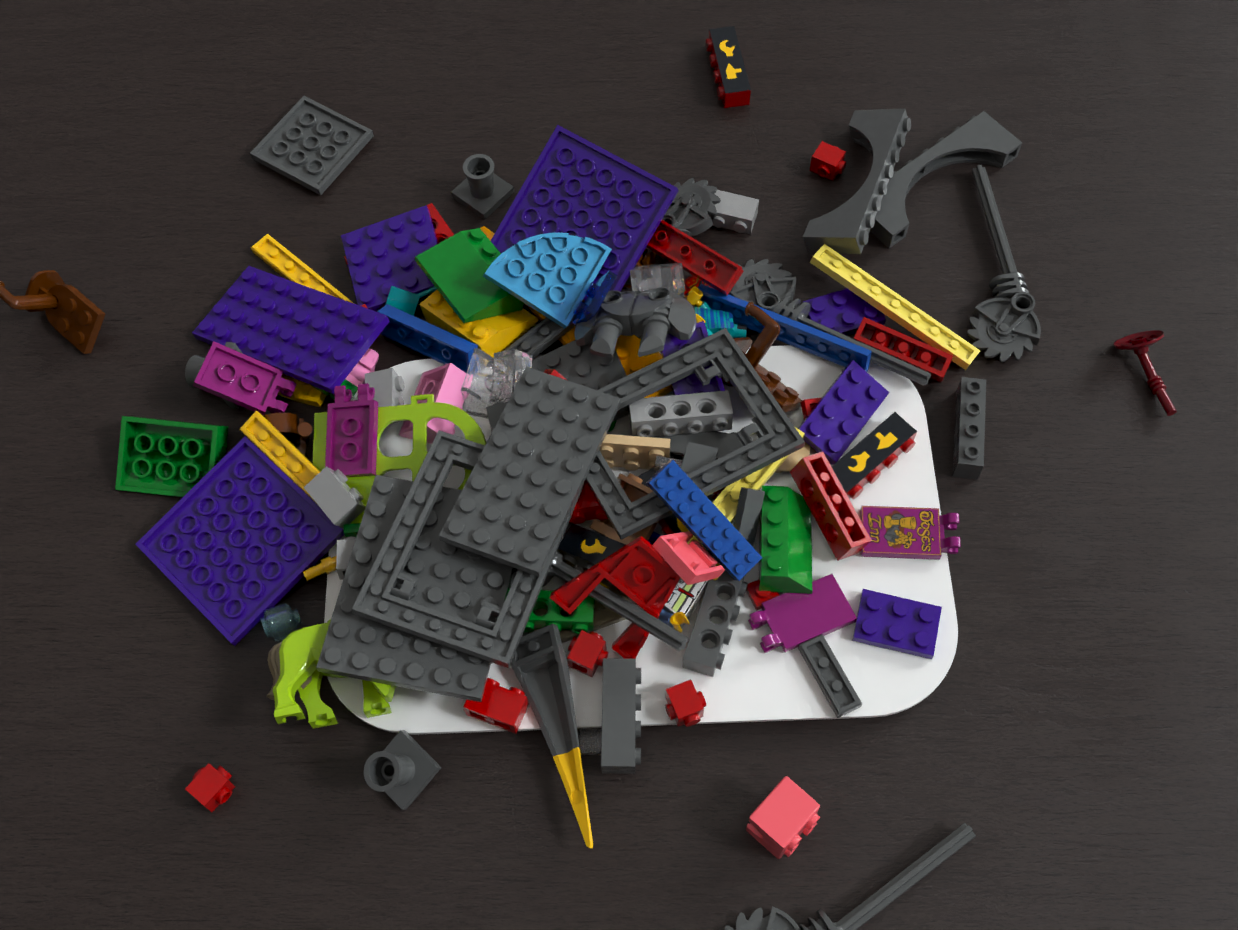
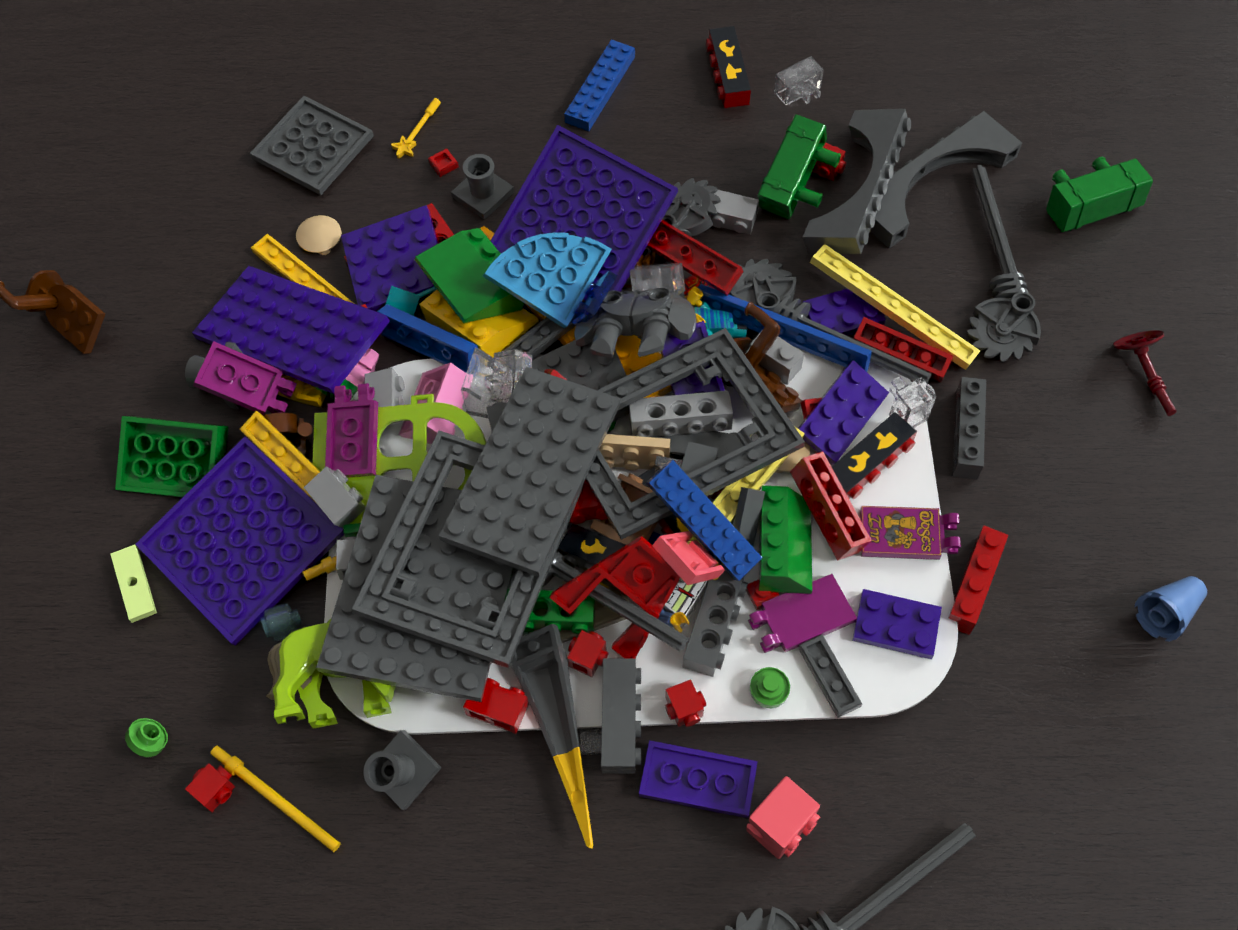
(129, 571): none -> yellowish green tile
(146, 737): none -> bright green plate
(236, 767): none -> yellow bar
(318, 234): none -> tan dish
(406, 145): none -> yellow piece
(443, 162): none -> red tile
(599, 85): none -> blue piece
(698, 779): none -> dark purple plate
(769, 687): none -> bright green plate
(782, 359): none -> light grey brick
(793, 166): none -> green piece
(799, 81): none -> clear brick
(912, 401): none -> clear brick
(977, 578): none -> red brick
(1097, 194): none -> green piece
(1170, 607): none -> medium blue cone

